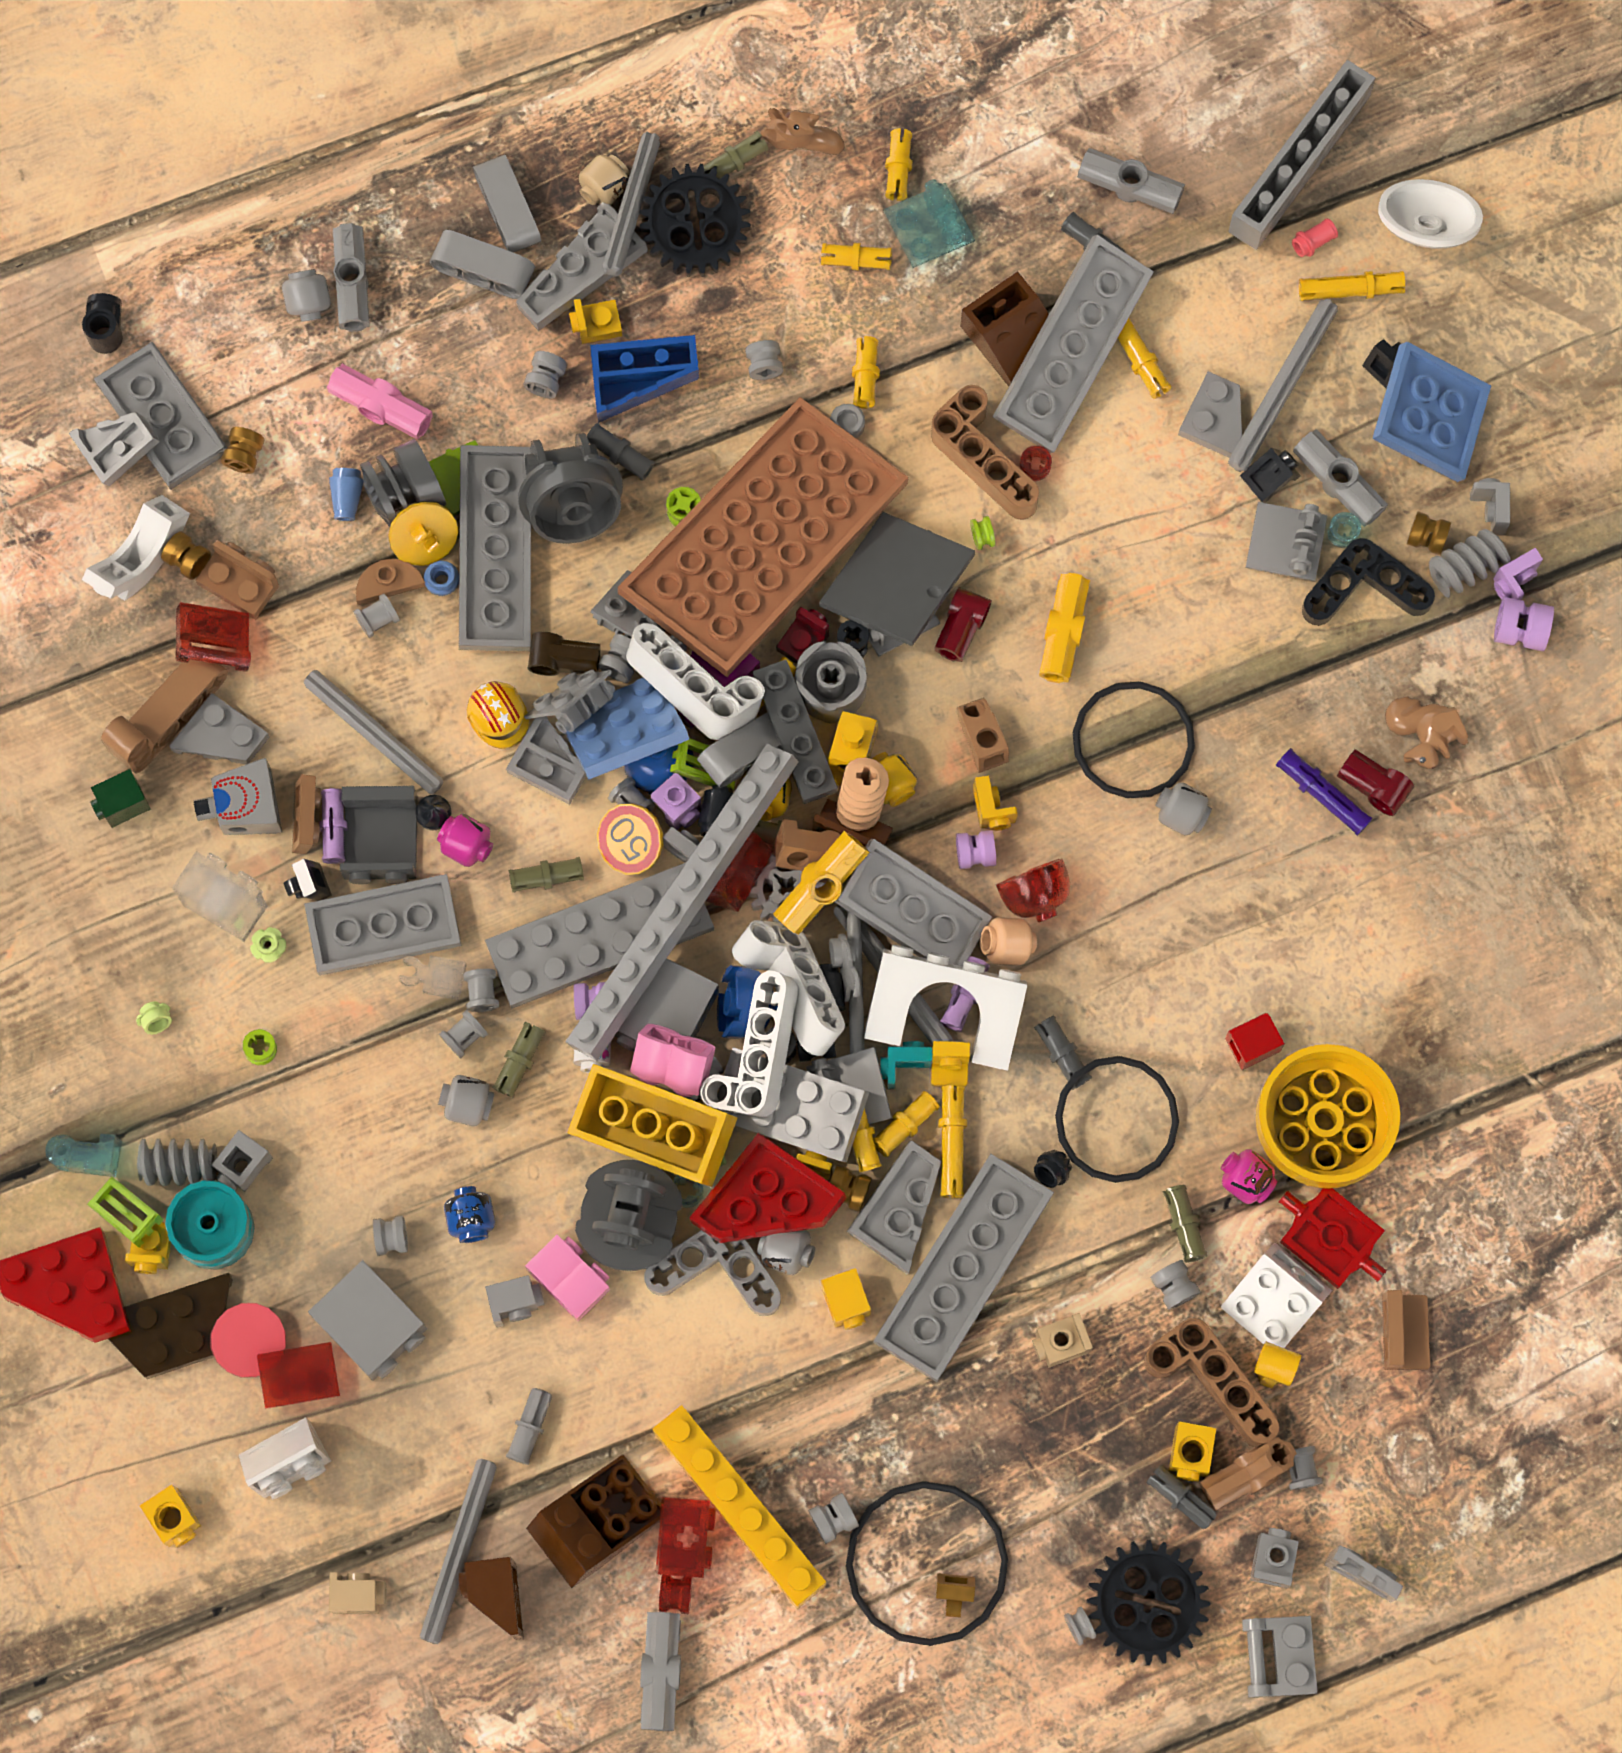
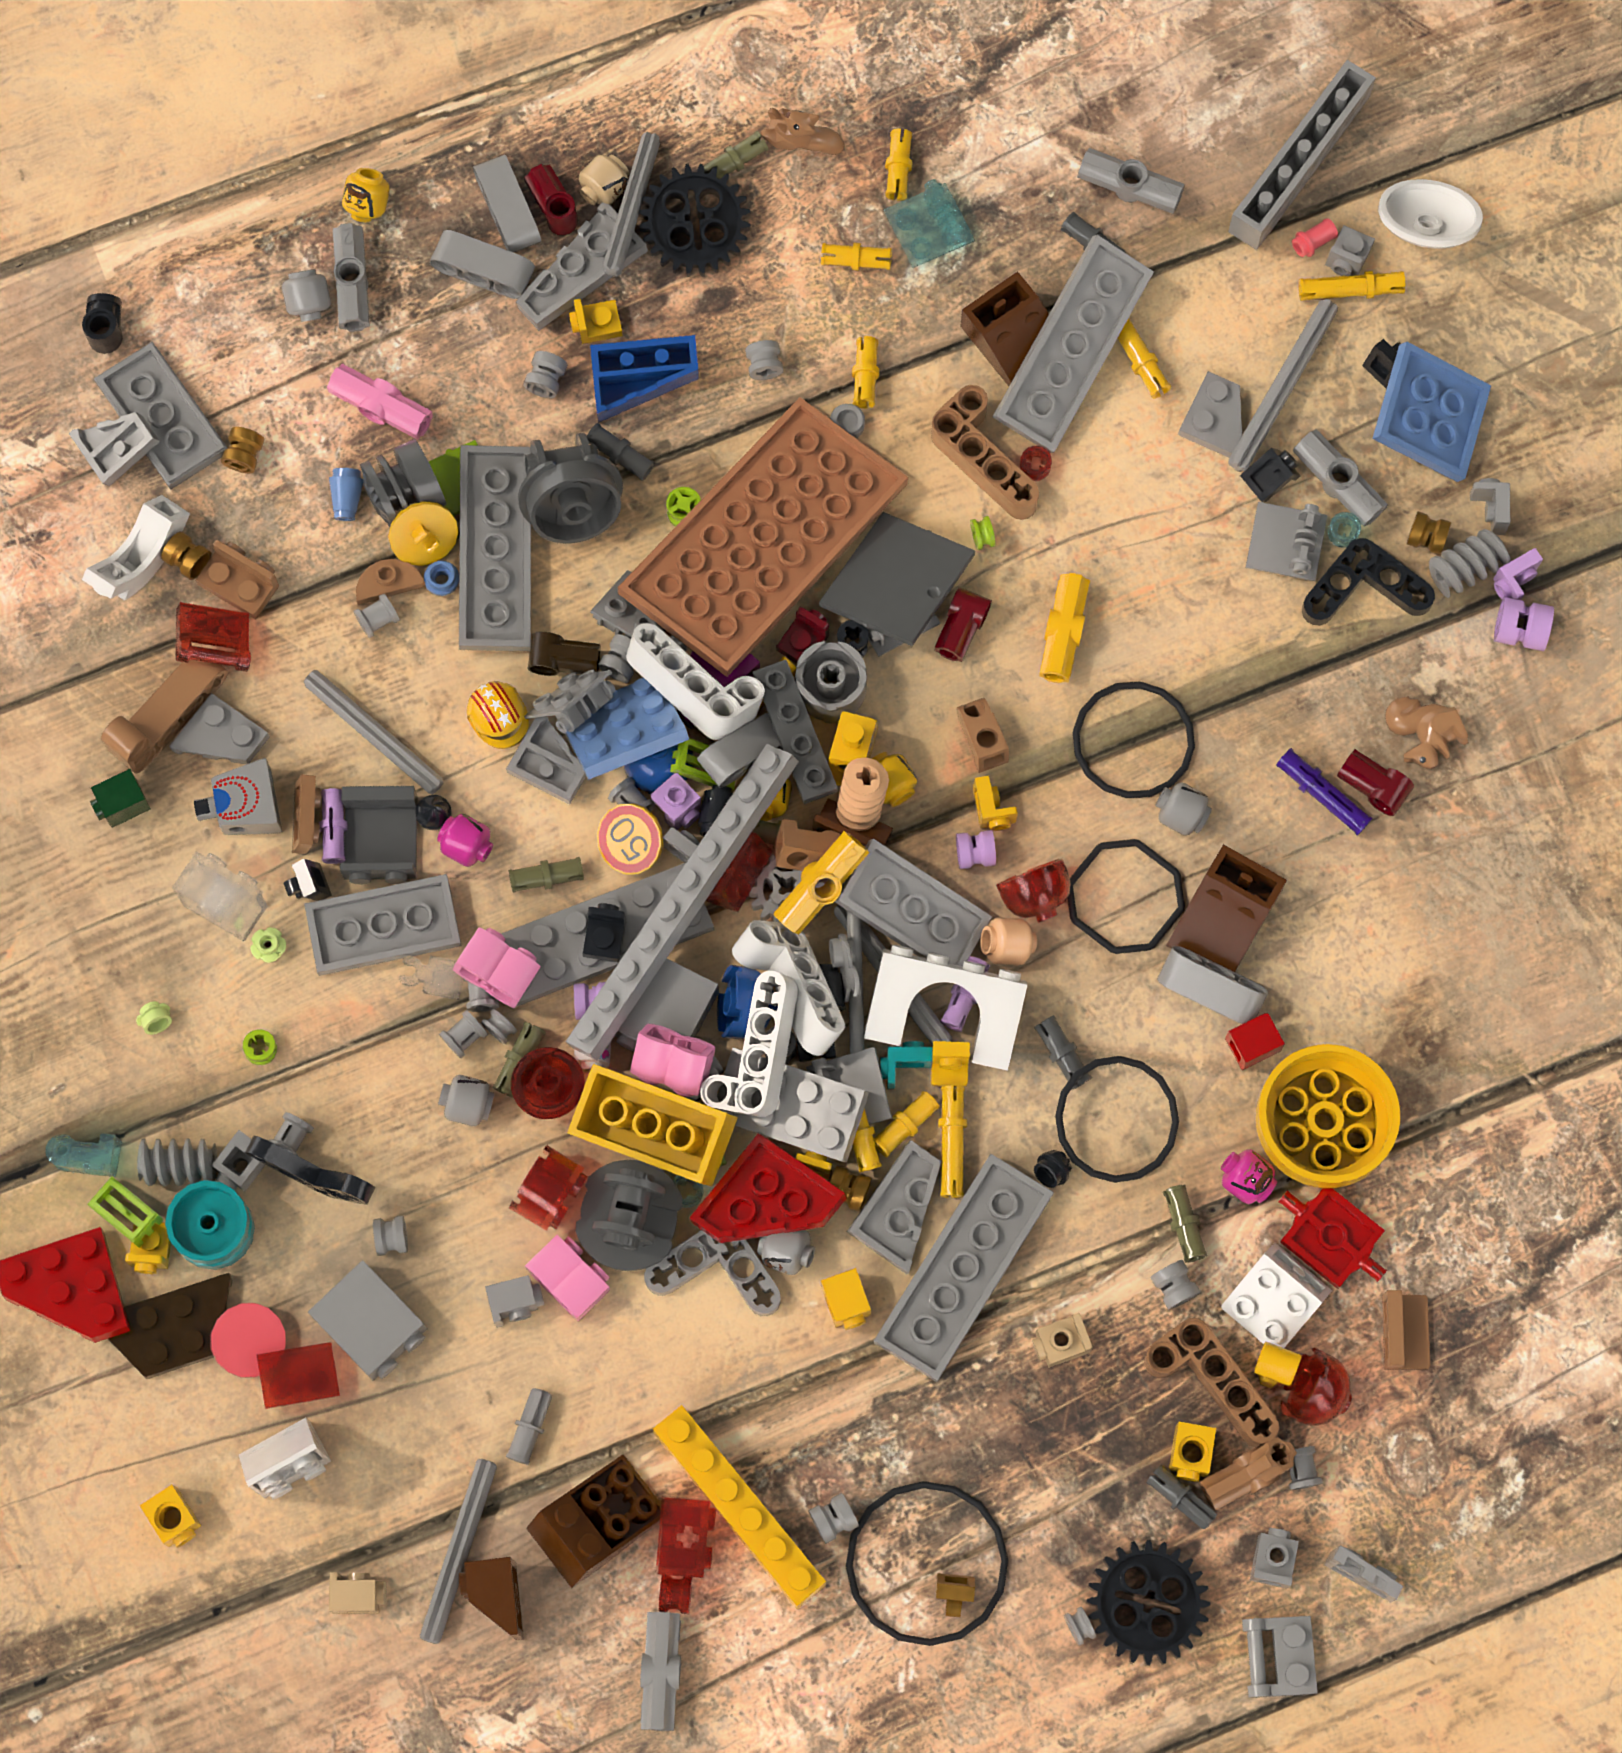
(291, 1133): none -> light grey bush
(327, 1182): none -> black beam
(365, 194): none -> yellow head
(469, 1215): blue head -> none
(497, 966): none -> bright pink brick
(499, 1026): none -> light grey bush
(547, 1083): none -> clear red cone
(548, 1188): none -> clear red brick
(552, 199): none -> dark red piece
(604, 932): none -> black bracket
(1164, 929): none -> black piece
(1212, 985): none -> light grey beam
(1228, 909): none -> reddish brown slope
(1318, 1390): none -> clear red cylinder
(1349, 252): none -> light grey bracket

